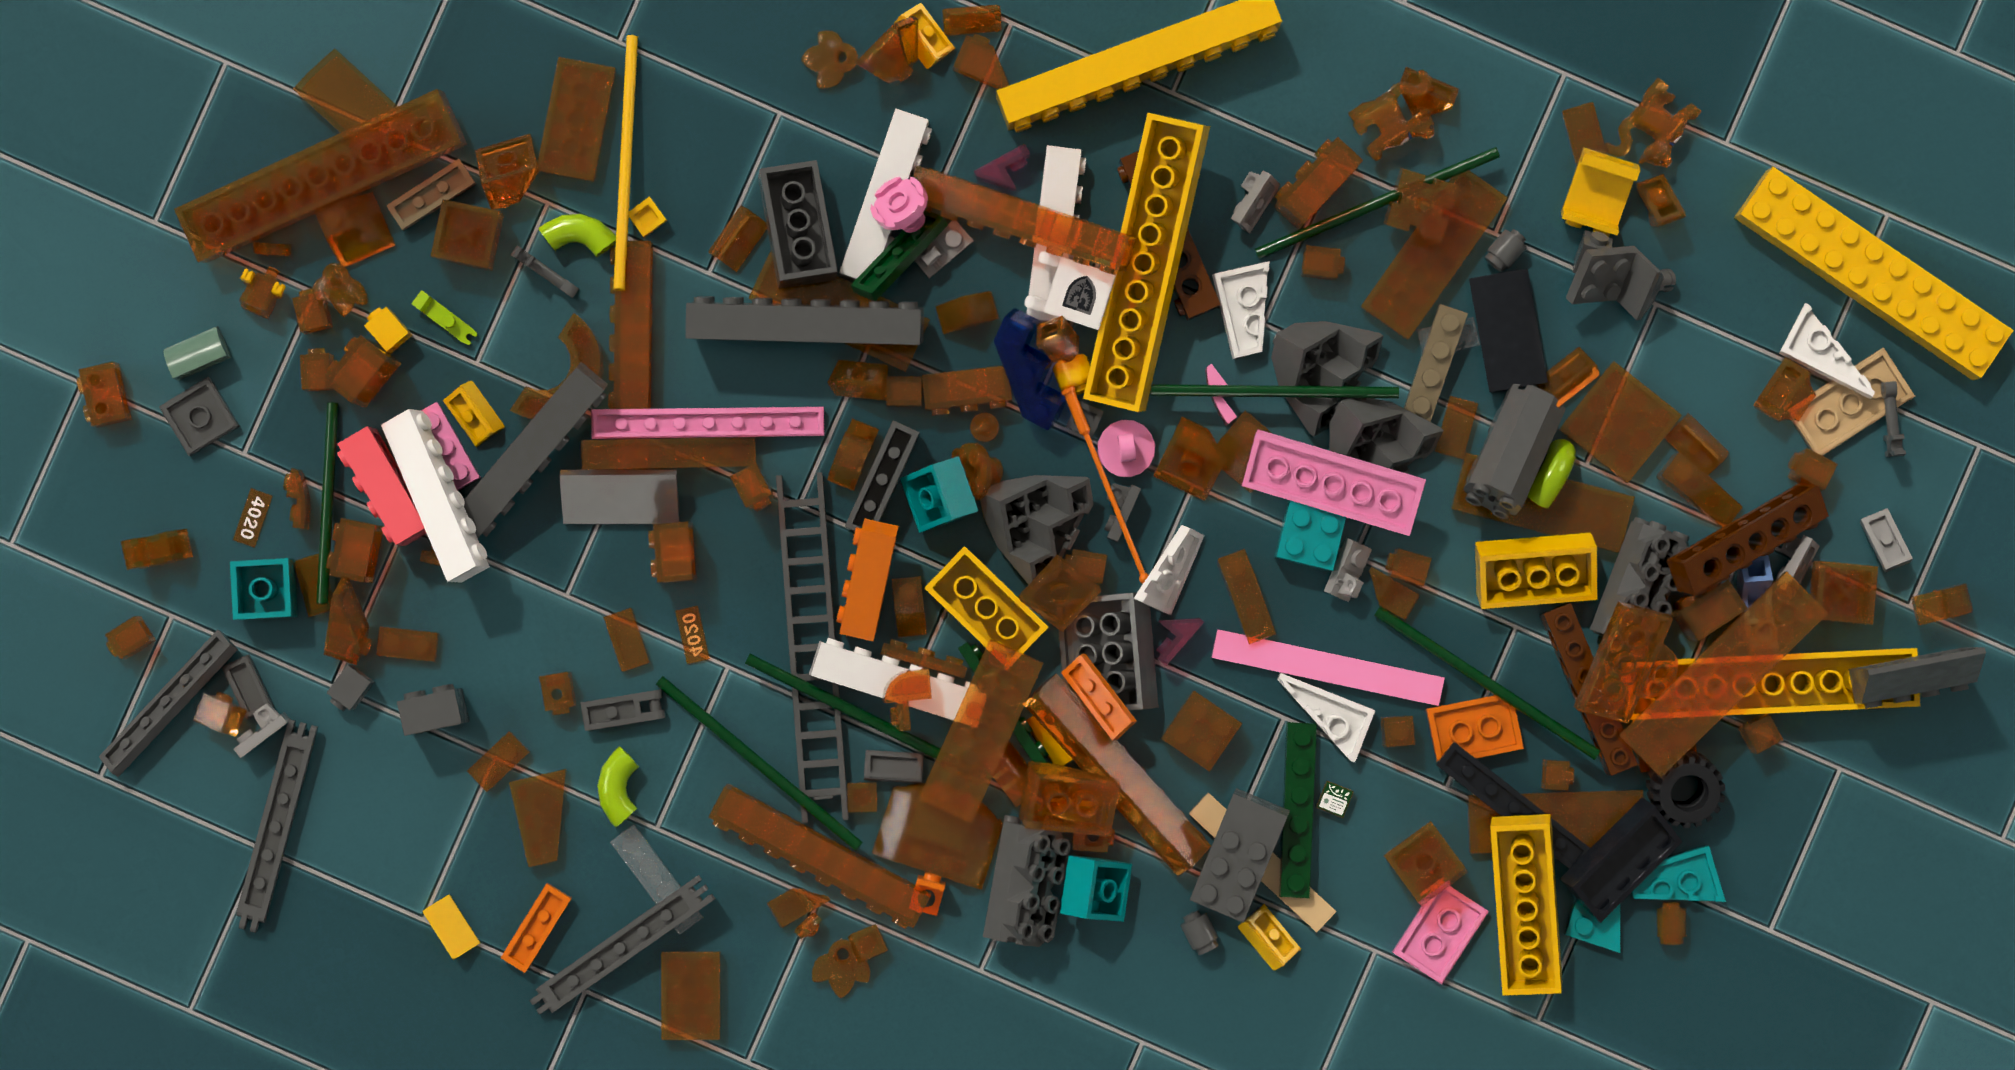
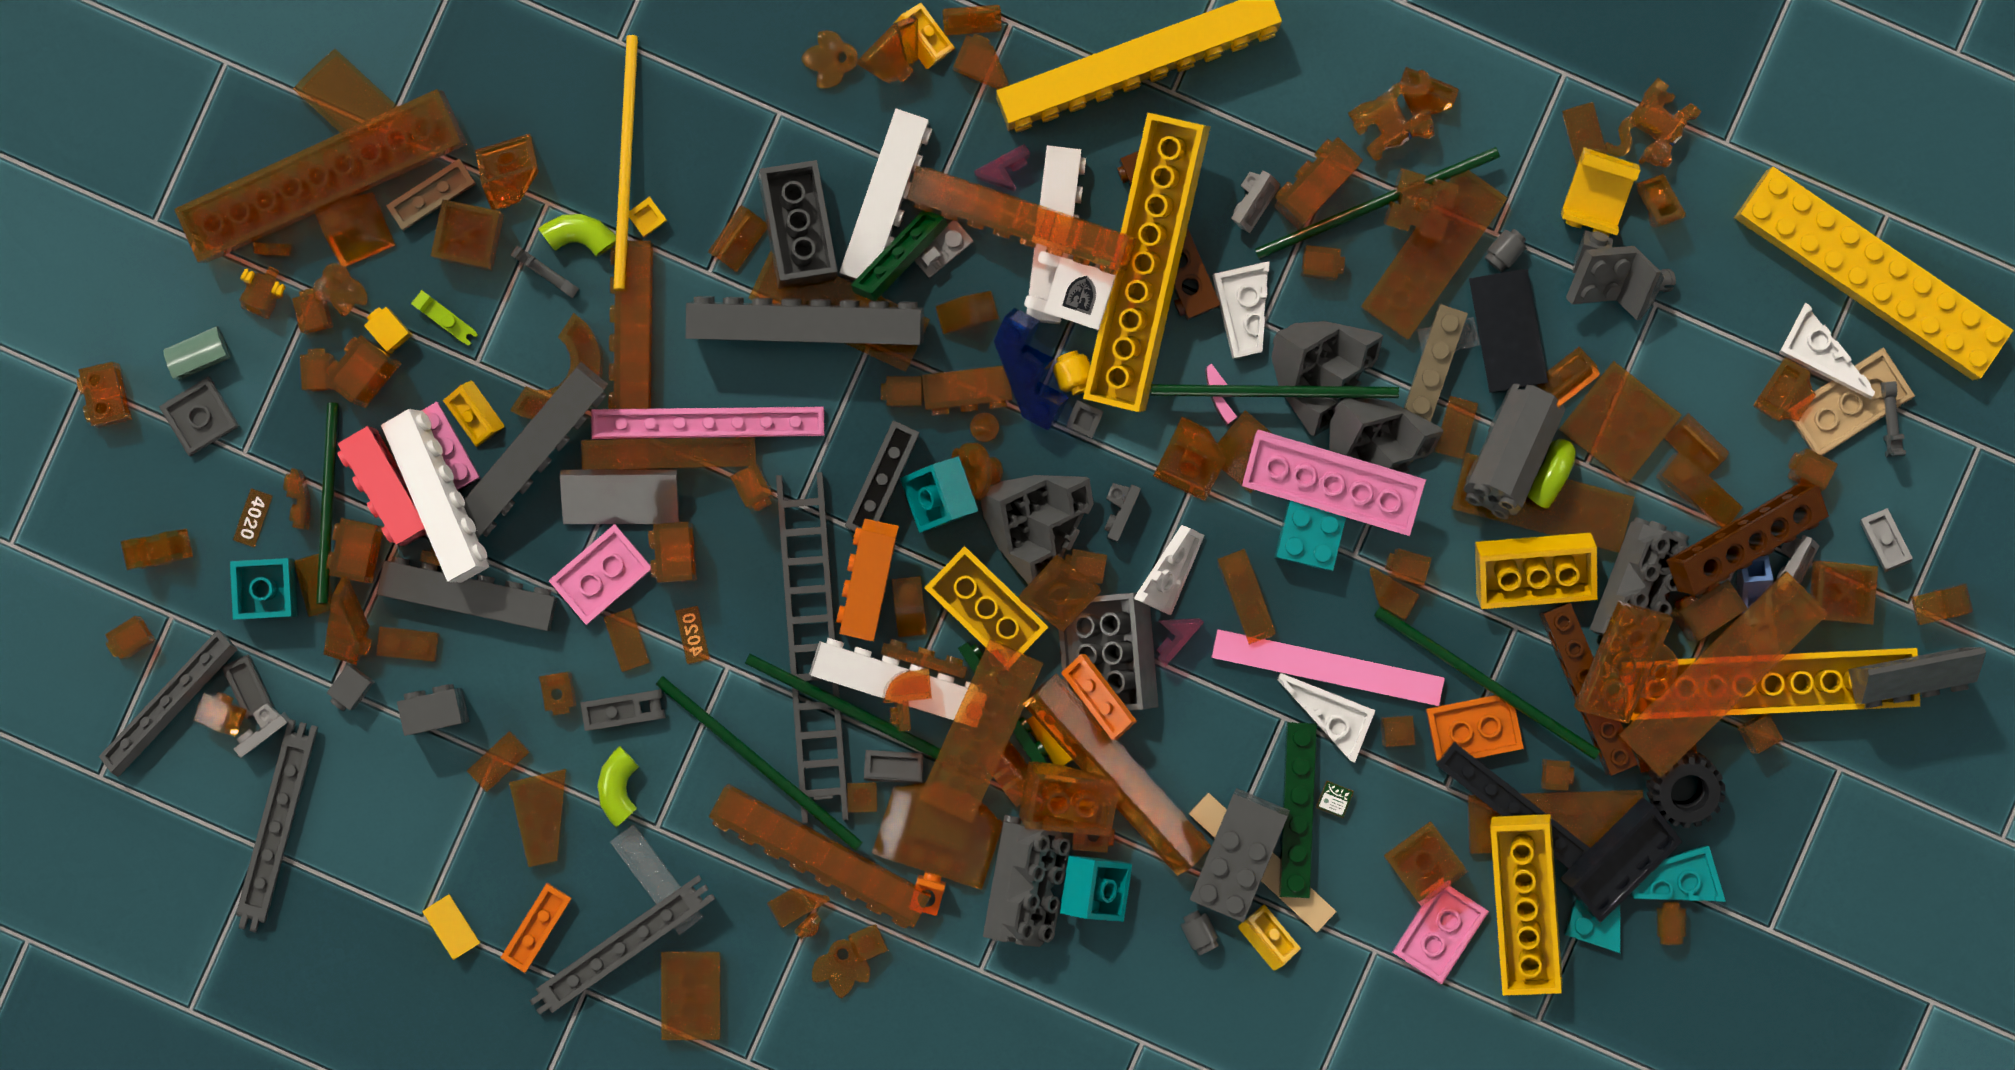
(470, 597): none -> dark grey brick
(576, 119): clear orange plate -> none
(600, 574): none -> bright pink plate
(852, 454): clear orange brick -> none
(859, 379): clear orange slope -> none
(900, 205): bright pink tile -> none
(1063, 345): clear orange brick -> none
(1084, 429): orange piece -> none
(1126, 448): bright pink tile -> none
(1201, 730): clear orange brick -> none
(1344, 579): light grey hinge -> none

